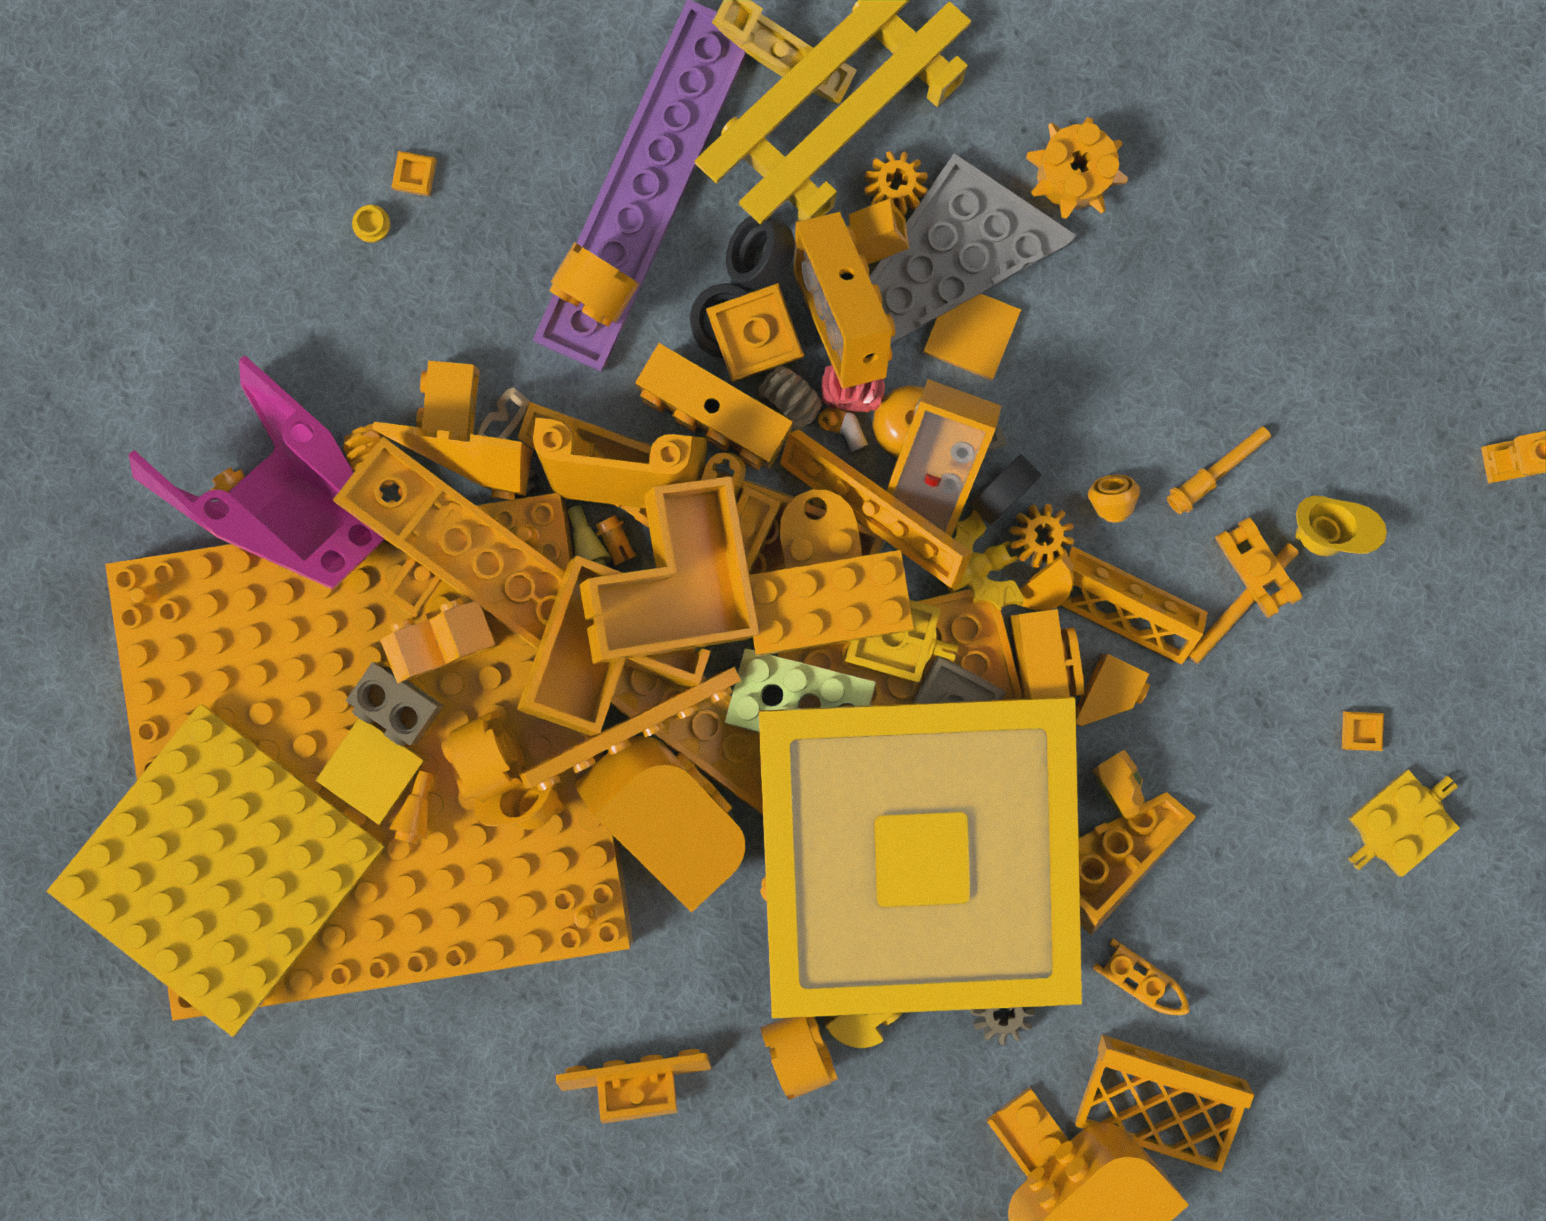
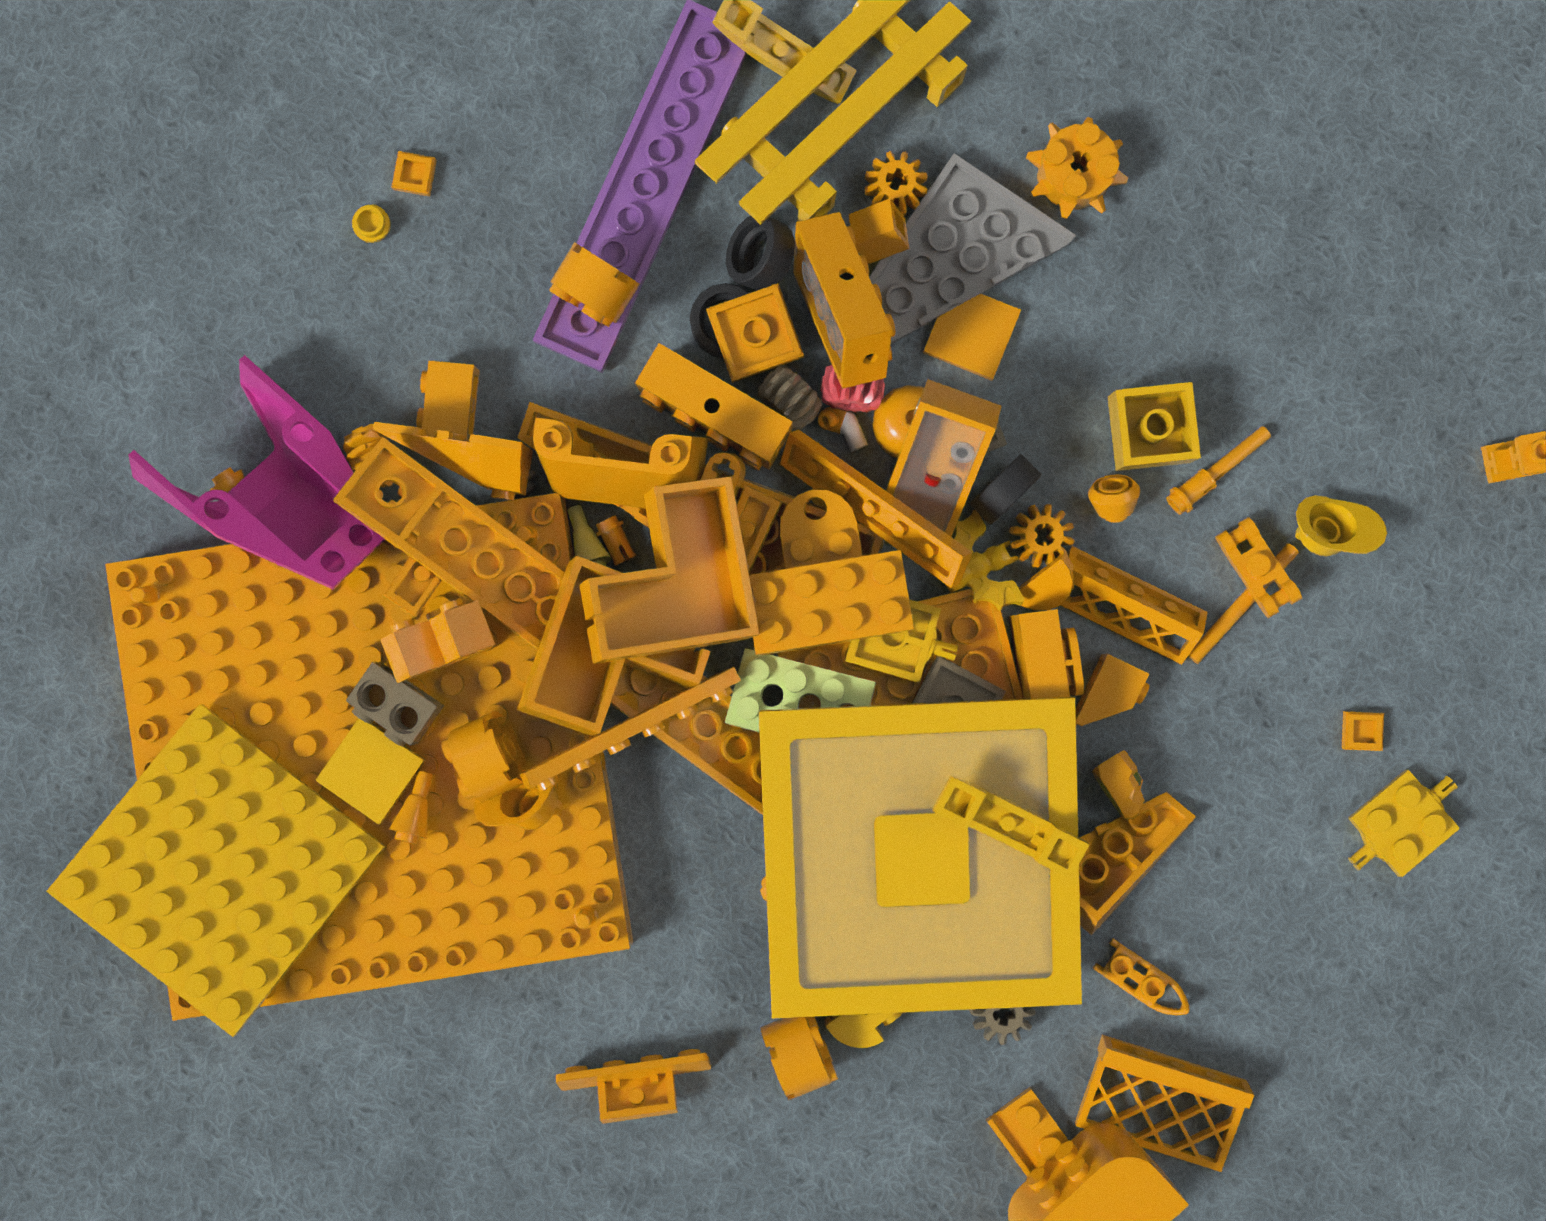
(502, 415): tan helmet -> none
(666, 817): light orange brick -> none
(1011, 824): none -> yellow slope
(1154, 426): none -> yellow brick

